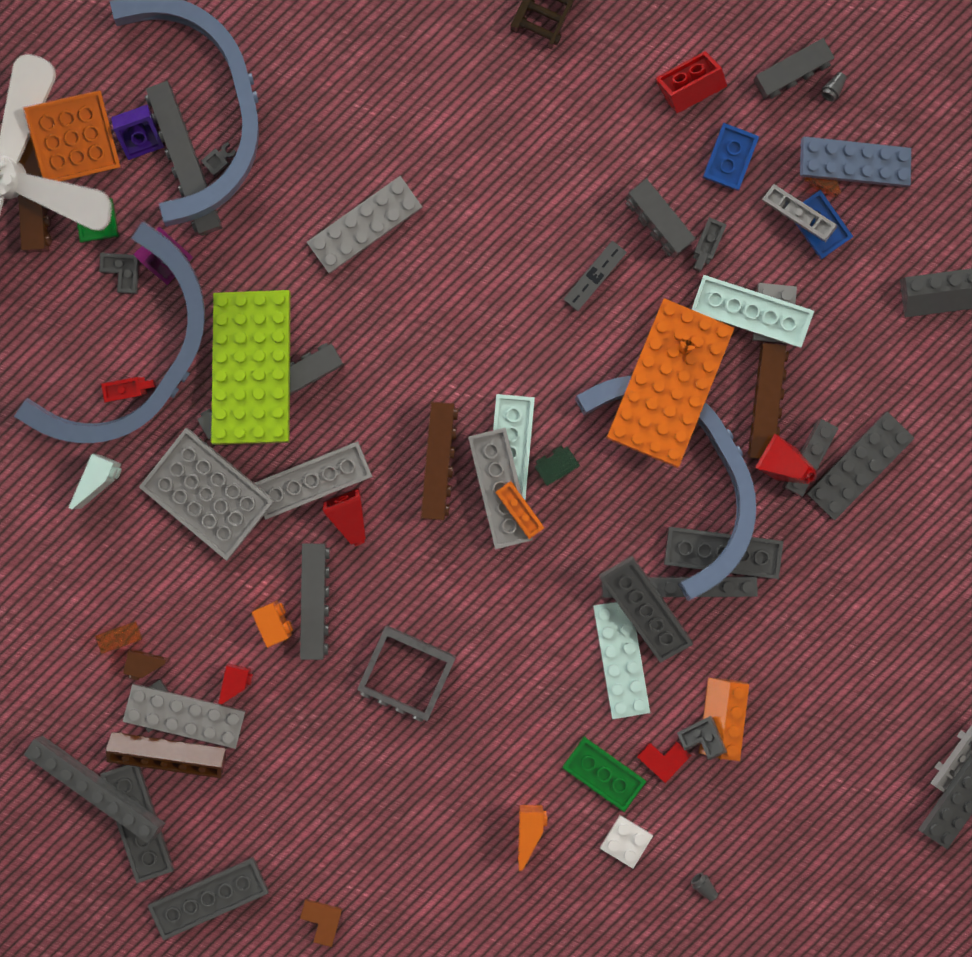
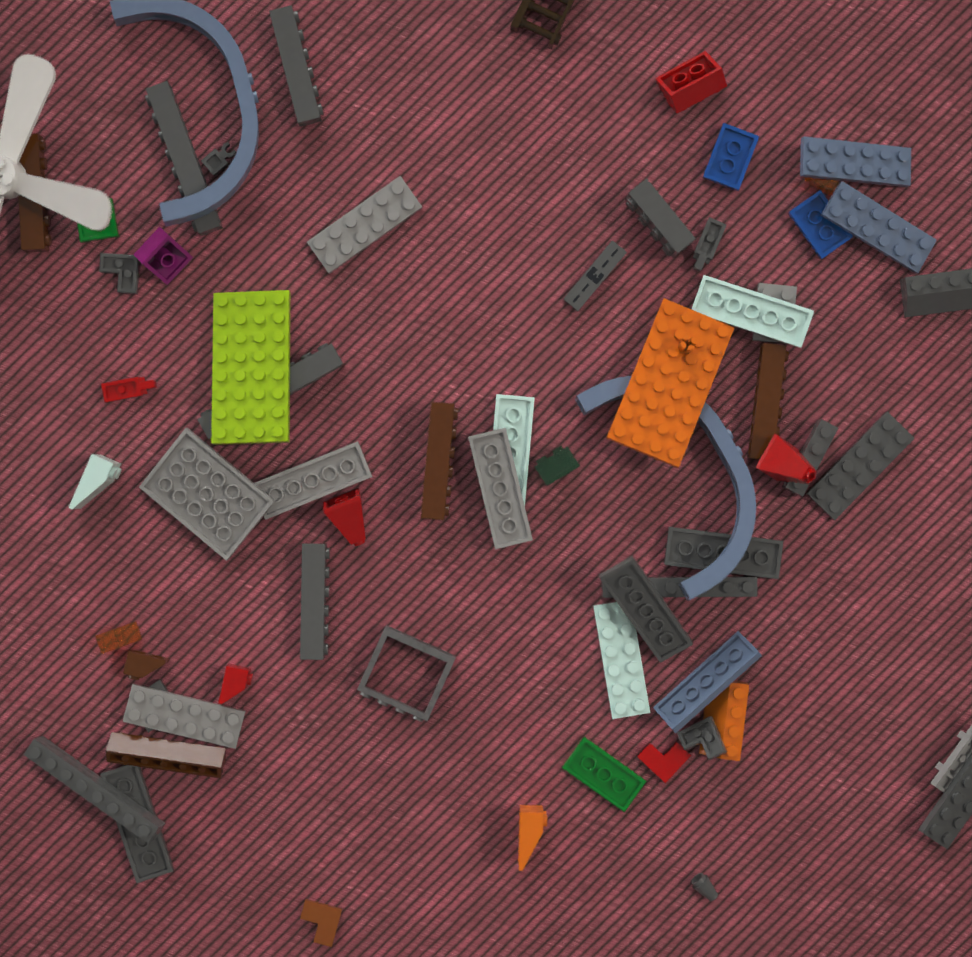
(72, 136): orange plate -> none
(78, 432): sand blue arch -> none
(137, 132): dark purple slope -> none
(208, 898): dark grey plate -> none
(273, 623): orange brick -> none
(295, 65): none -> dark grey brick
(519, 510): orange tile -> none
(626, 841): white plate -> none
(707, 681): none -> sand blue plate
(792, 69): dark grey brick -> none
(799, 213): light grey hinge -> none
(834, 87): dark grey cone -> none
(878, 227): none -> sand blue plate

